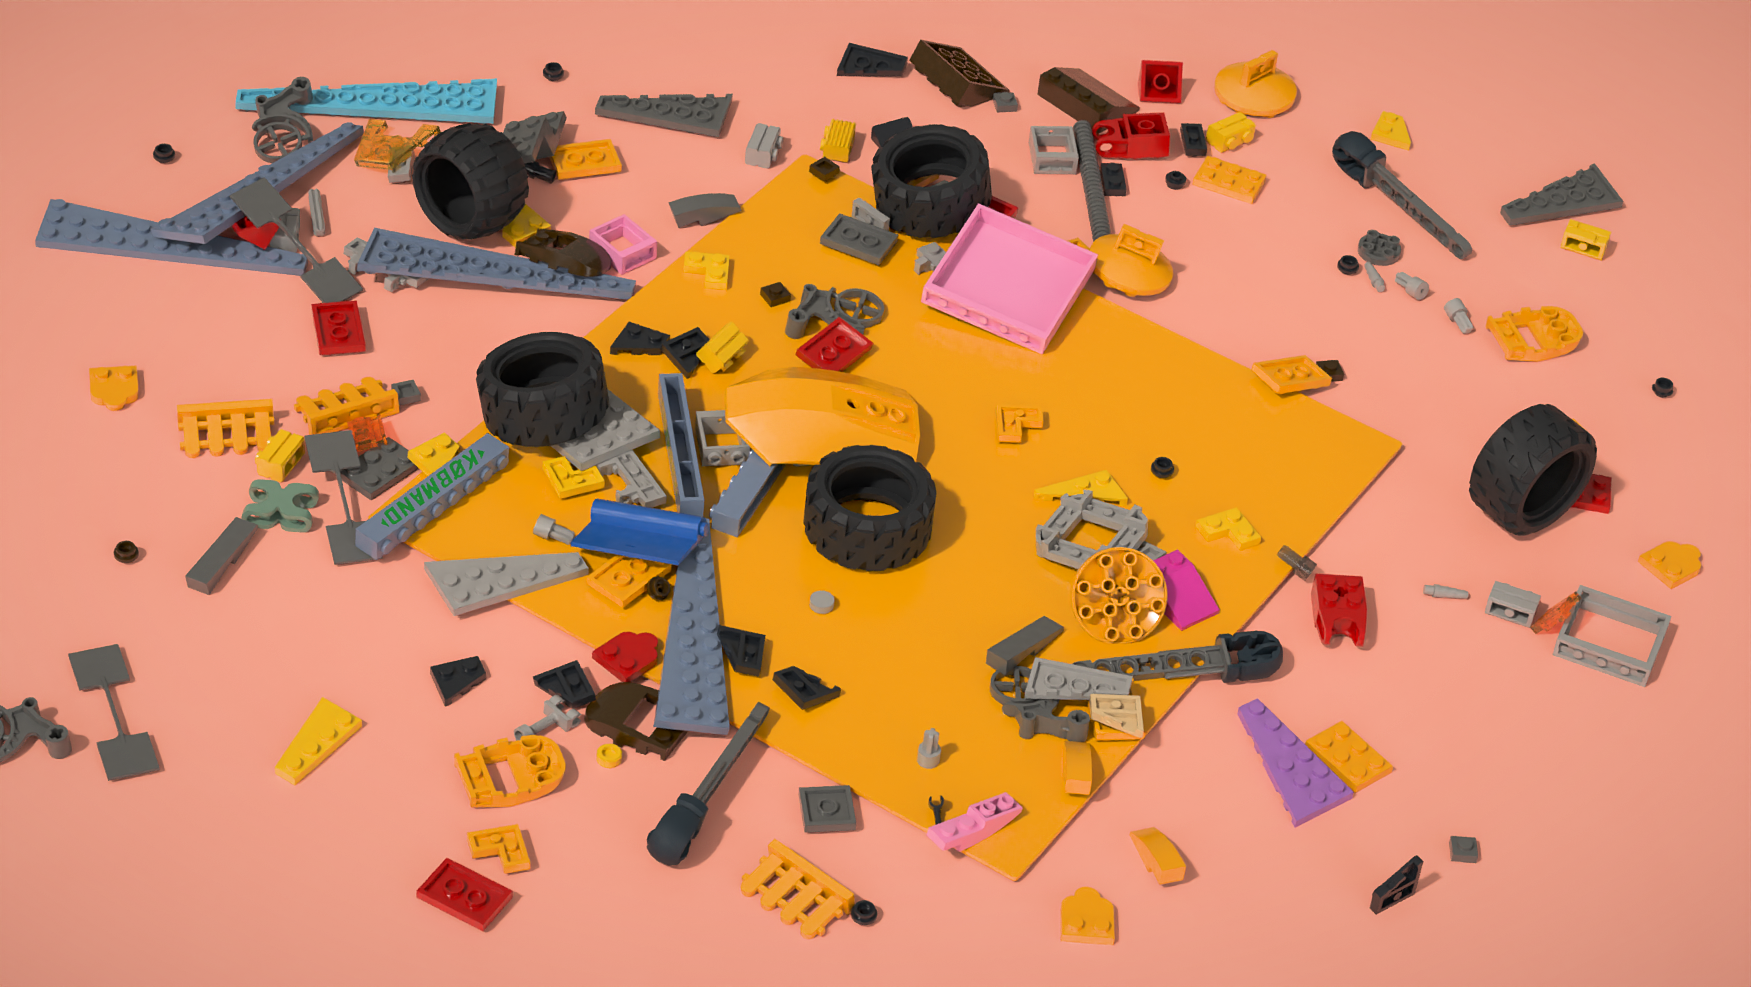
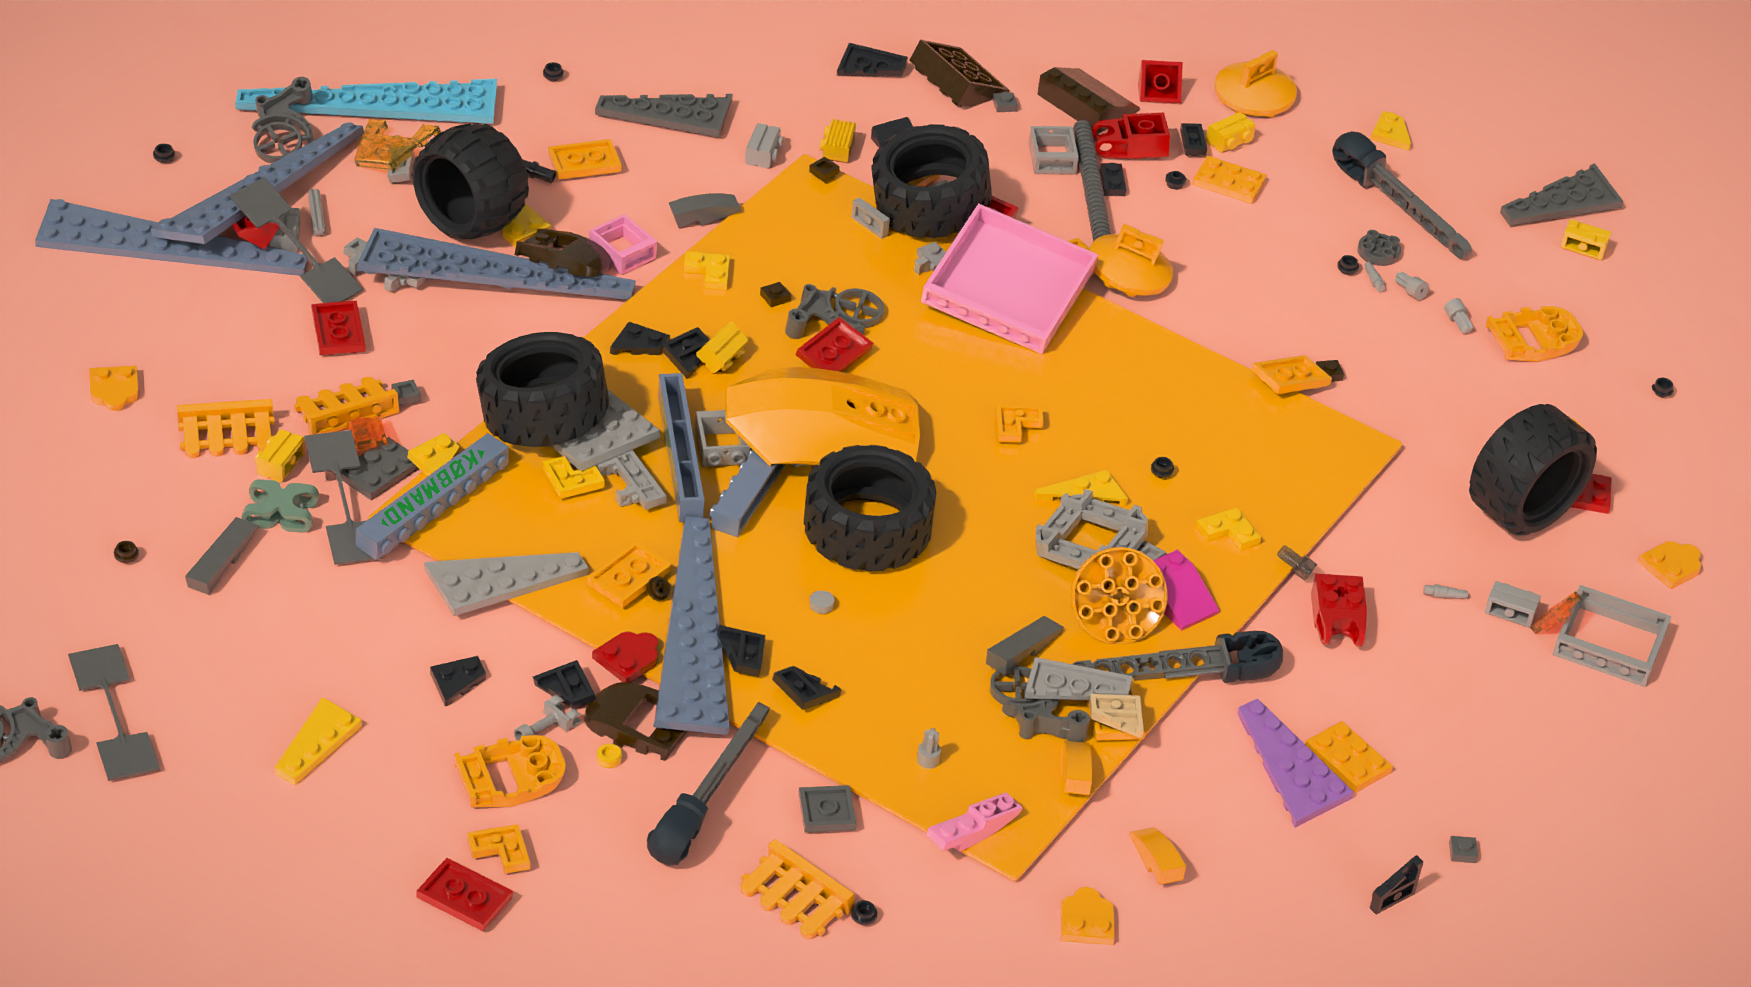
(536, 135): dark grey bracket -> none
(546, 527): light grey piece -> none
(641, 532): blue door -> none
(859, 239): dark grey plate -> none
(936, 809): black hand -> none

